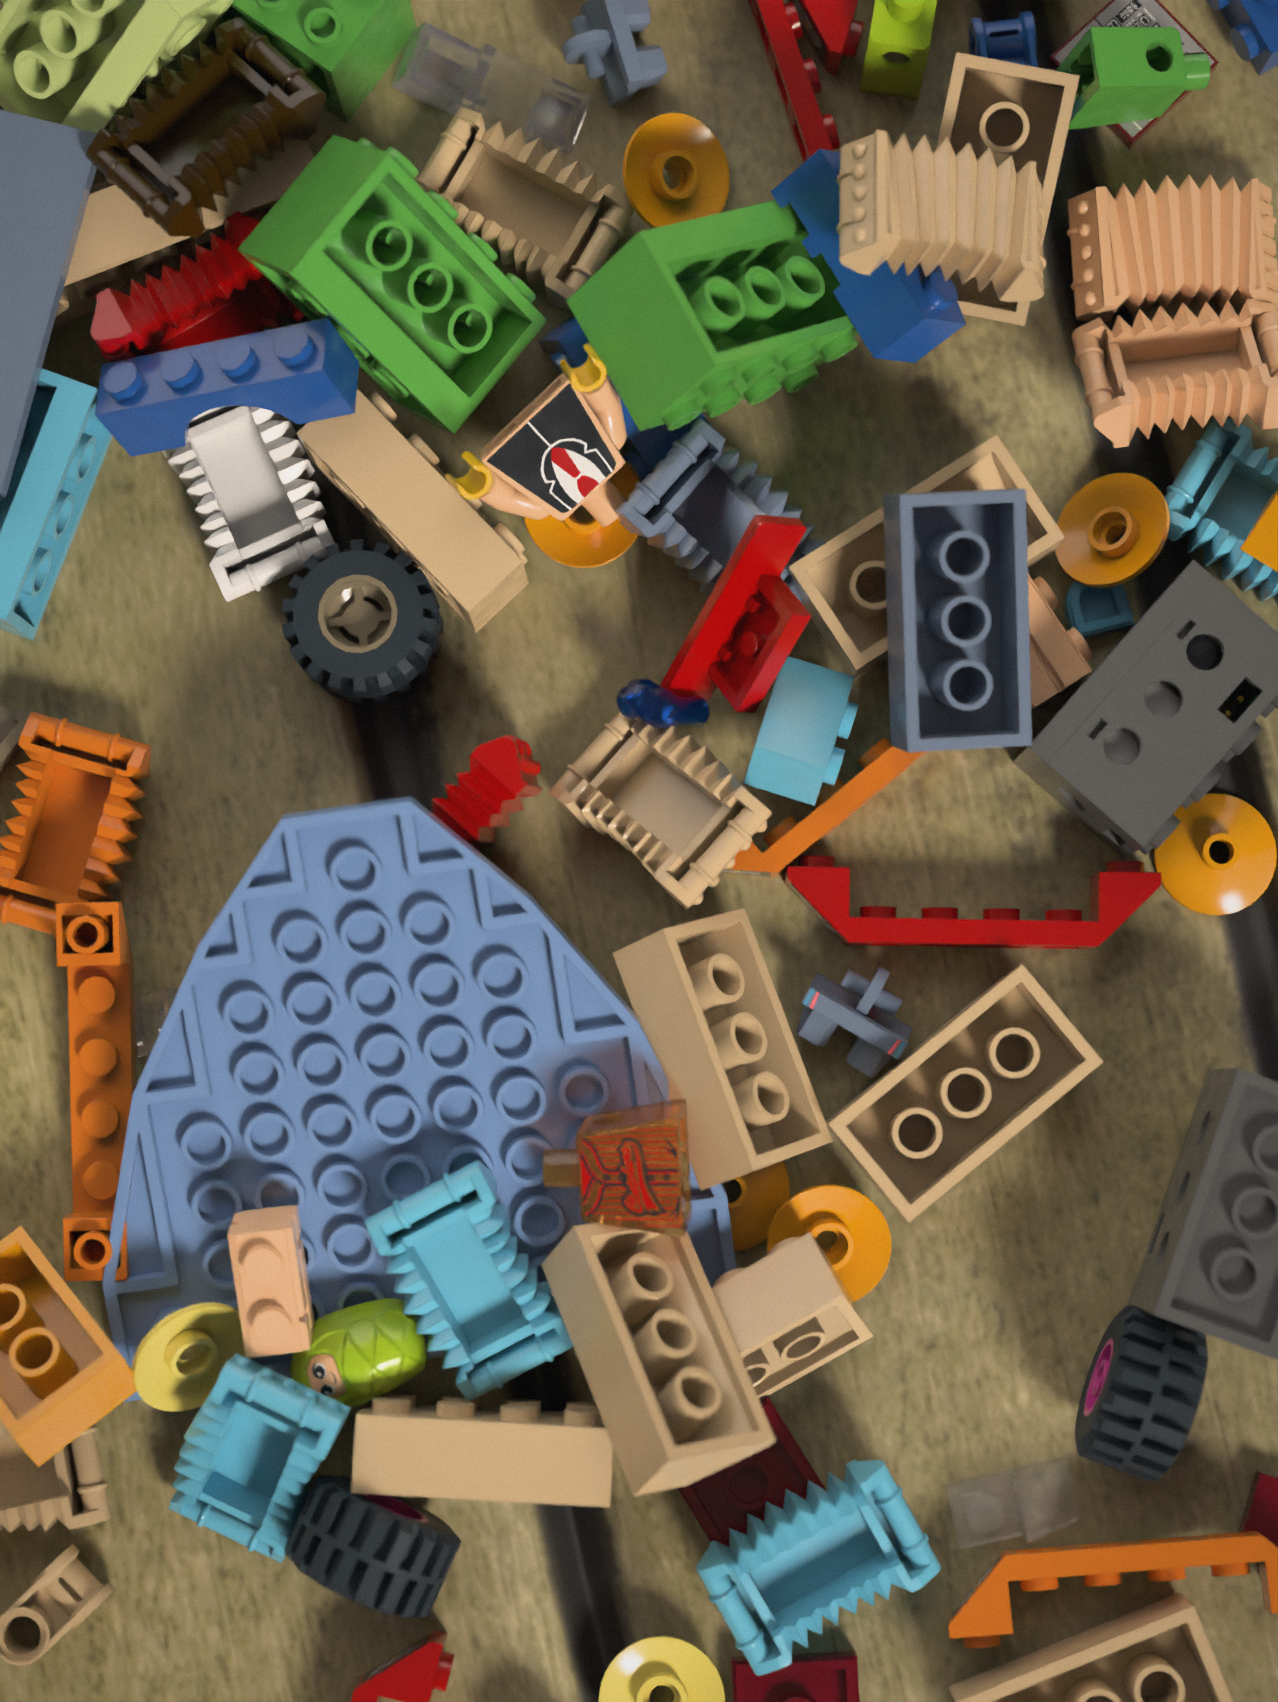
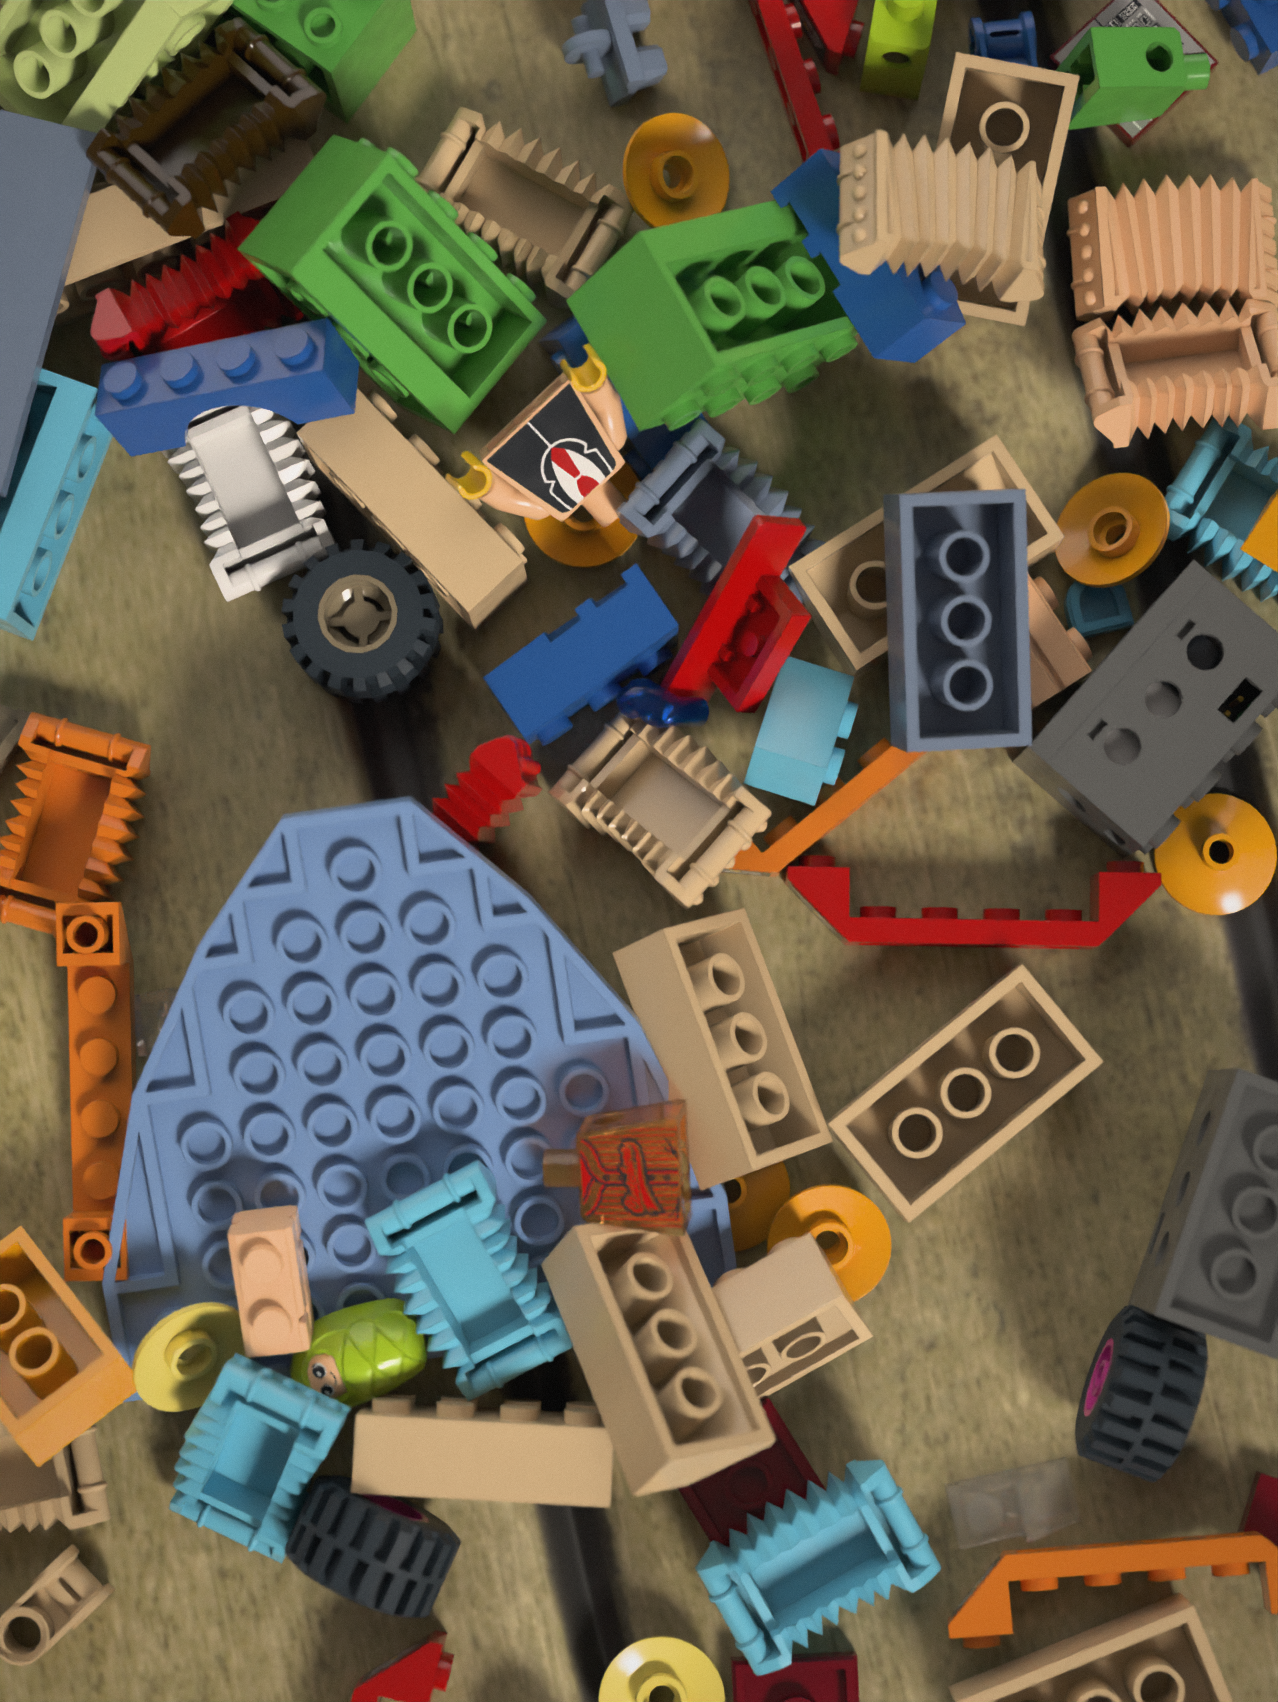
(488, 81): clear slope -> none
(585, 659): none -> blue wedge
(834, 1004): sand blue hips -> none

